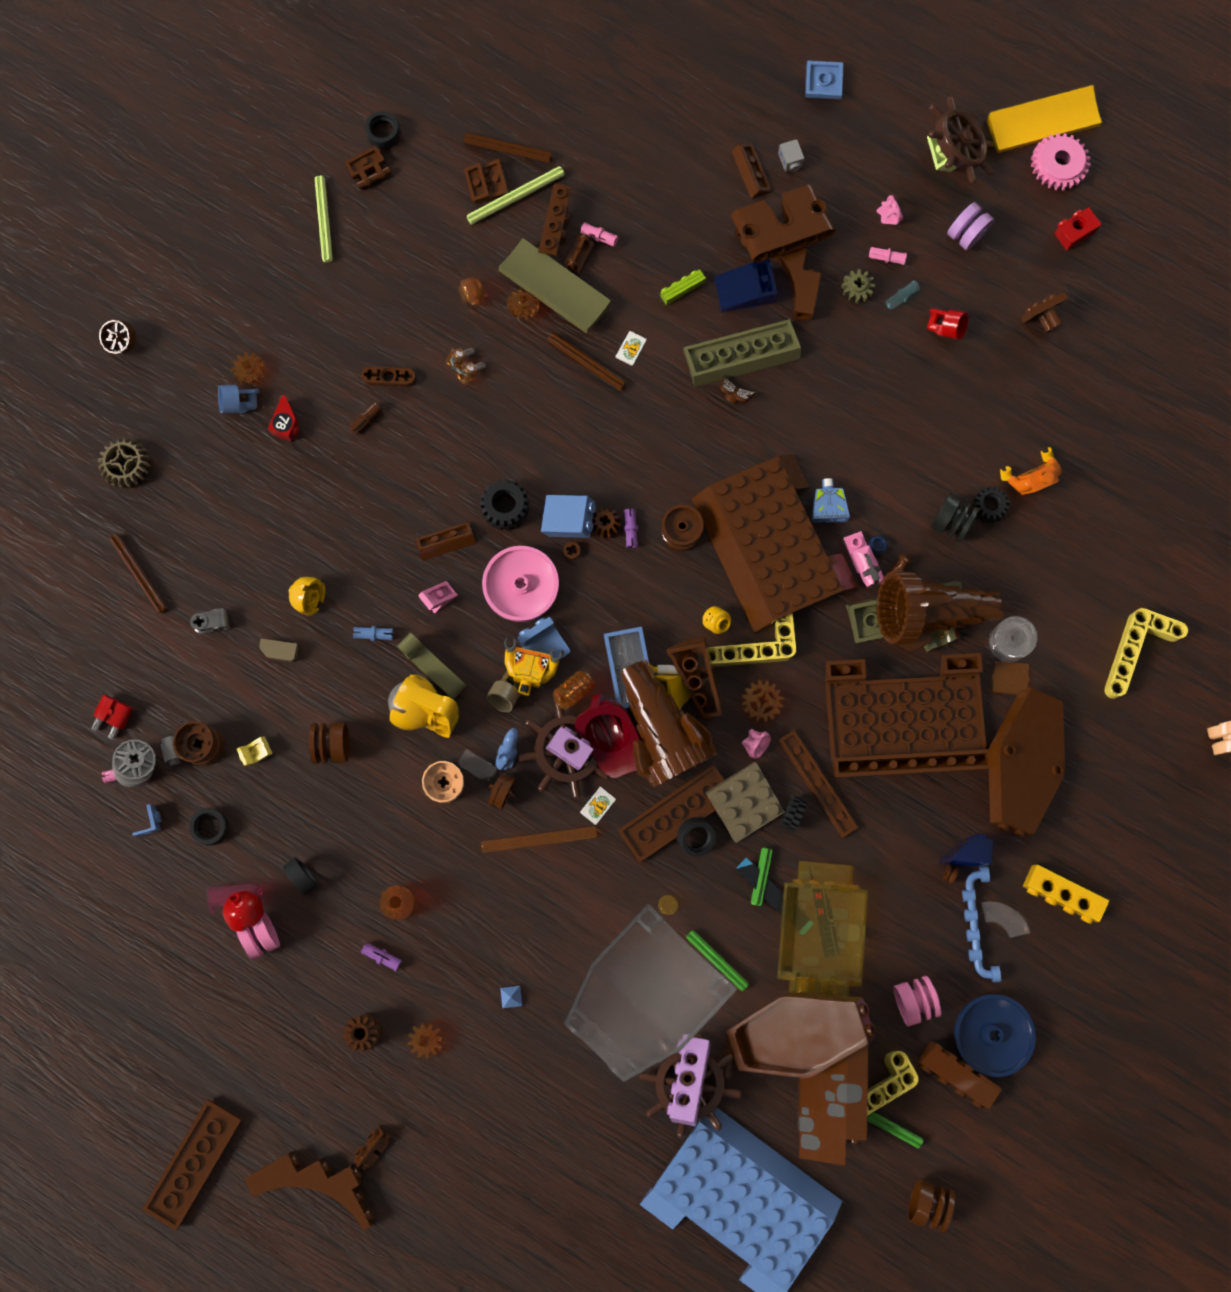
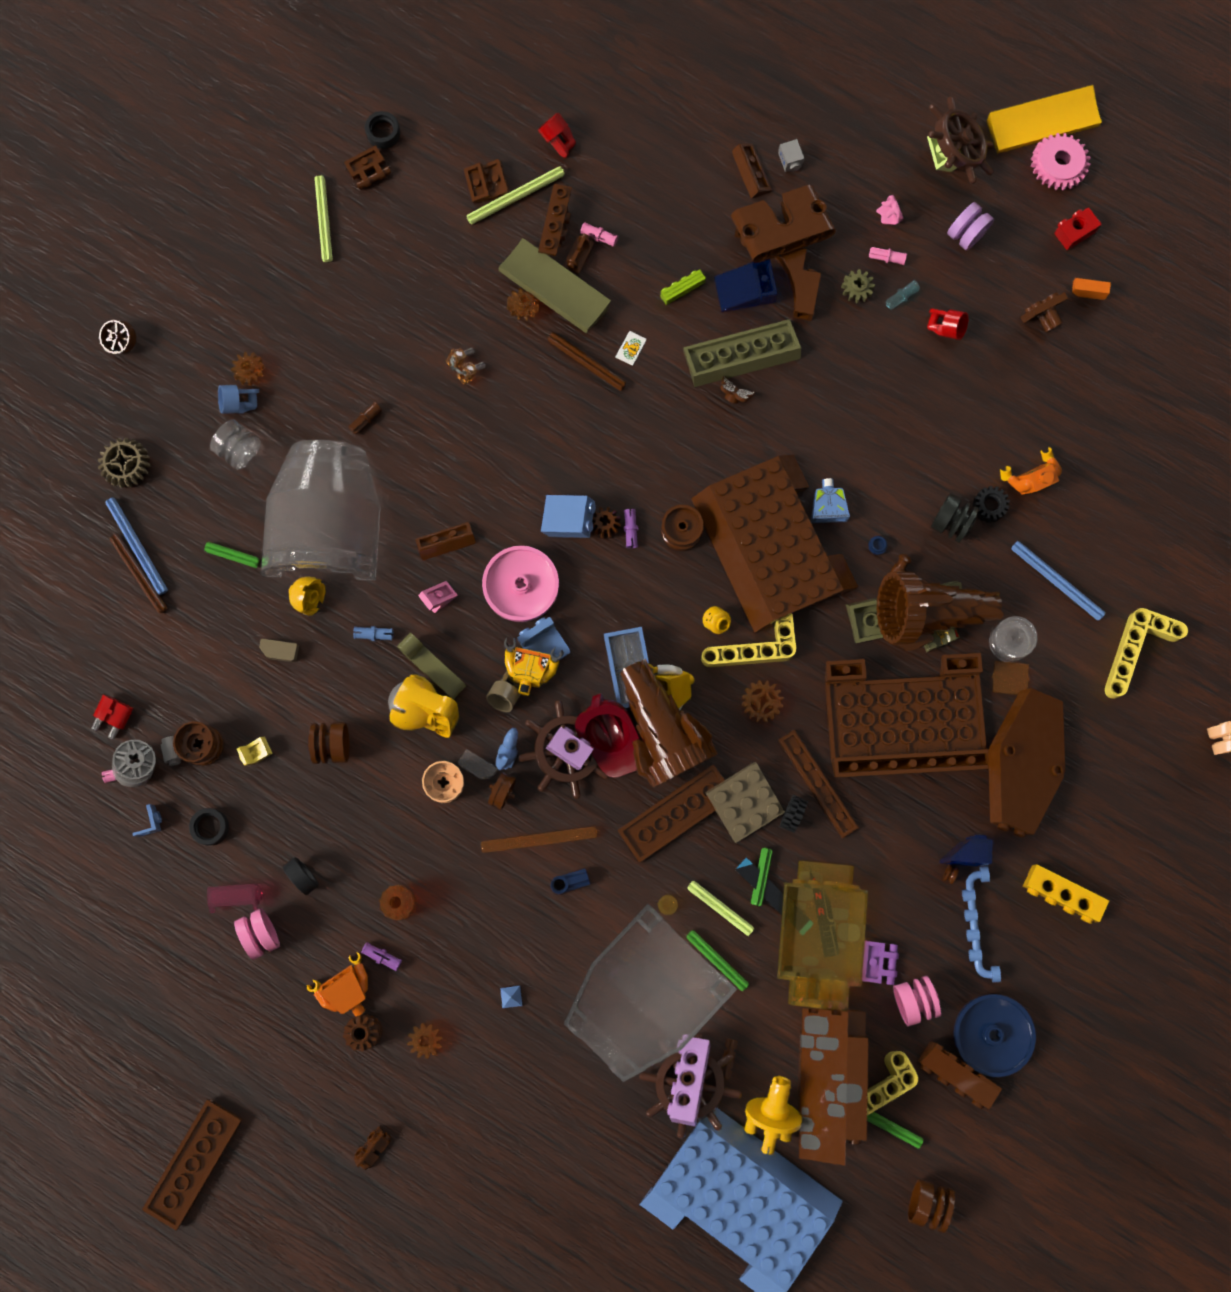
(136, 546): none -> medium blue axle
(213, 621): flat silver piece -> none
(231, 554): none -> bright green axle
(235, 444): none -> clear wheel
(242, 910): red cylinder -> none
(284, 421): red slope -> none
(316, 1176): reddish brown arch -> none
(322, 512): none -> clear windscreen
(344, 990): none -> orange torso
(383, 370): reddish brown beam -> none
(471, 291): clear orange head -> none
(499, 490): black tyre -> none
(508, 147): reddish brown axle -> none
(553, 127): none -> red piece
(570, 545): reddish brown bush -> none
(572, 881): none -> dark blue piece
(573, 690): clear orange piece -> none
(597, 805): white sticker -> none
(697, 671): reddish brown wedge -> none
(706, 846): black tyre -> none
(720, 908): none -> yellowish green axle
(756, 743): bright pink piece -> none
(773, 1115): none -> yellow piece
(801, 1034): reddish brown container -> none
(824, 79): medium blue plate -> none
(863, 559): bright pink plate -> none
(873, 962): none -> medium lavender plate
(1006, 917): clear tile -> none
(1058, 580): none -> medium blue axle
(1091, 288): none -> orange piece

